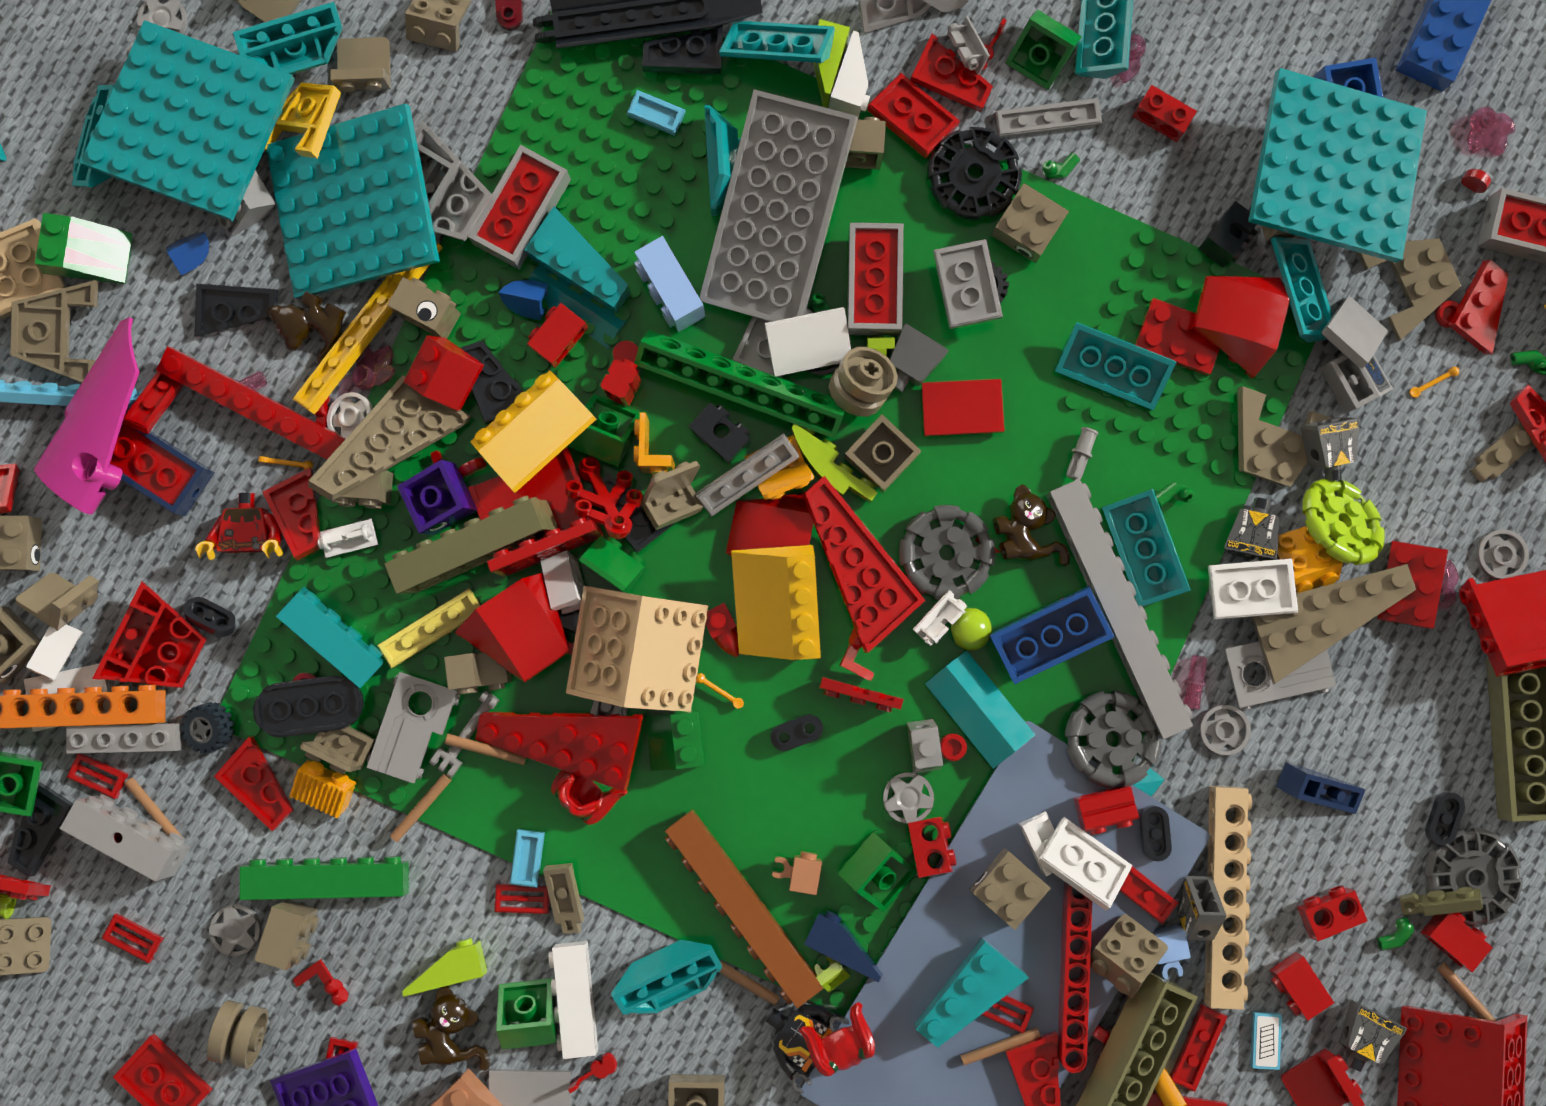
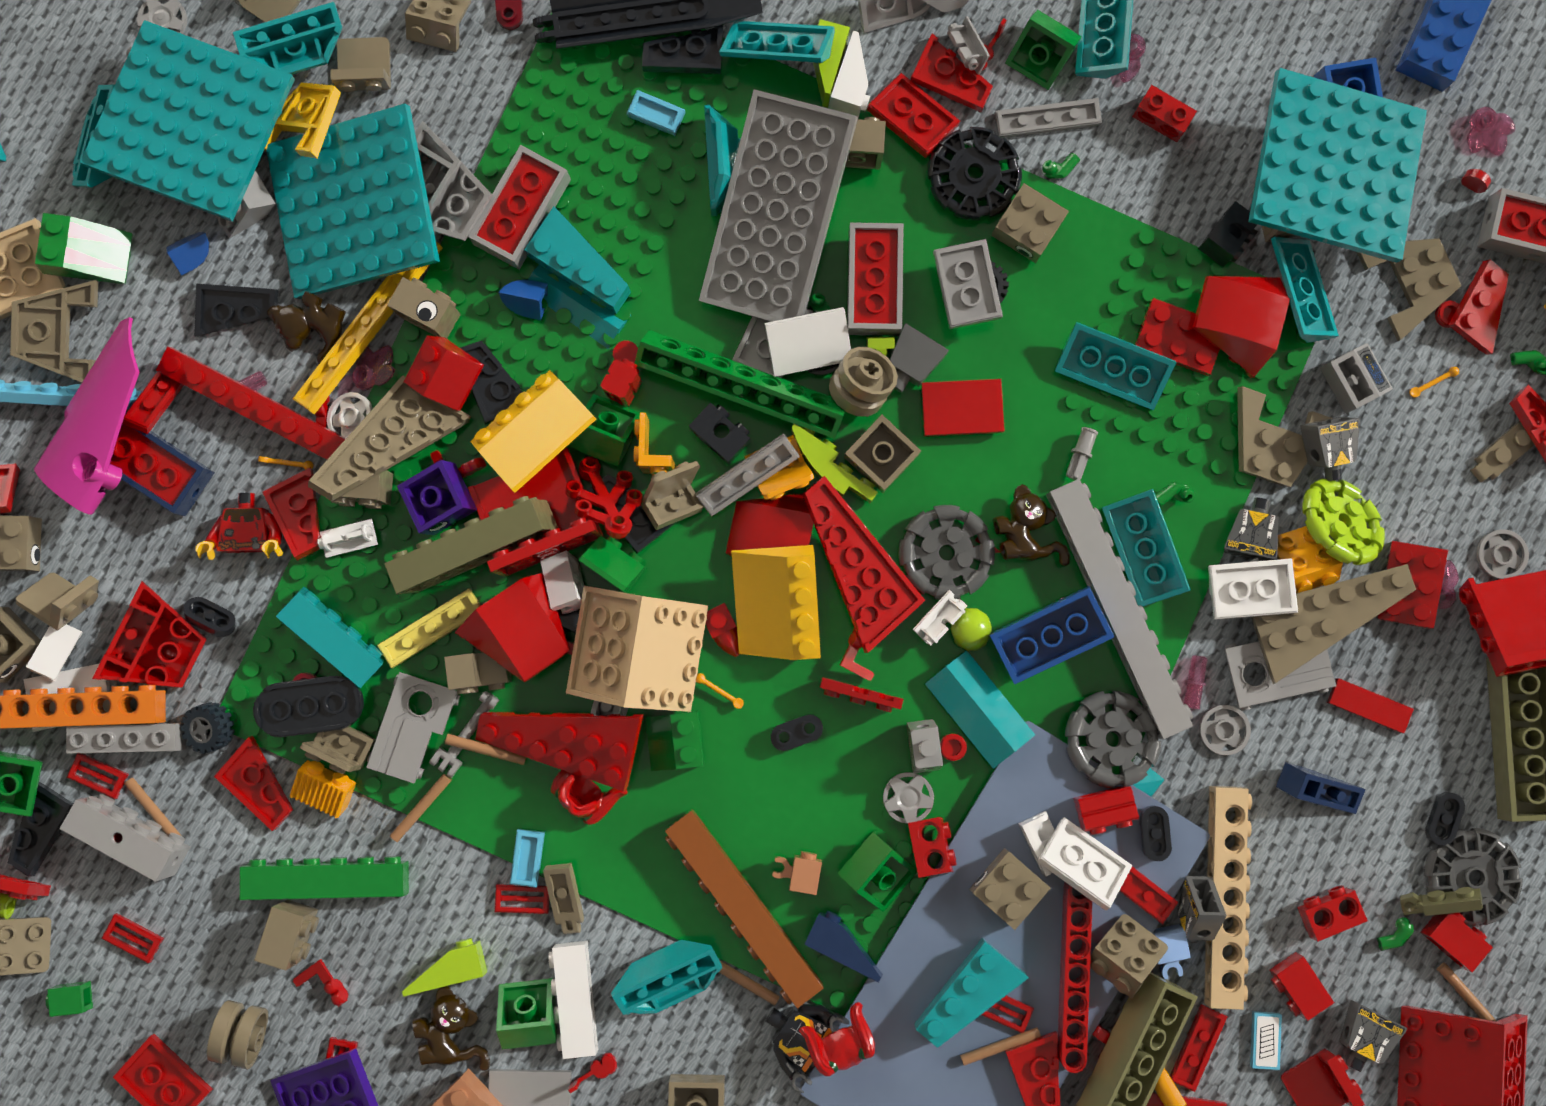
(69, 998): none -> green brick
(235, 930): light grey wheel -> none
(557, 334): red brick -> none
(668, 284): light blue brick -> none
(832, 976): lime tile -> none
(1354, 332): light grey tile -> none
(1370, 705): none -> red tile

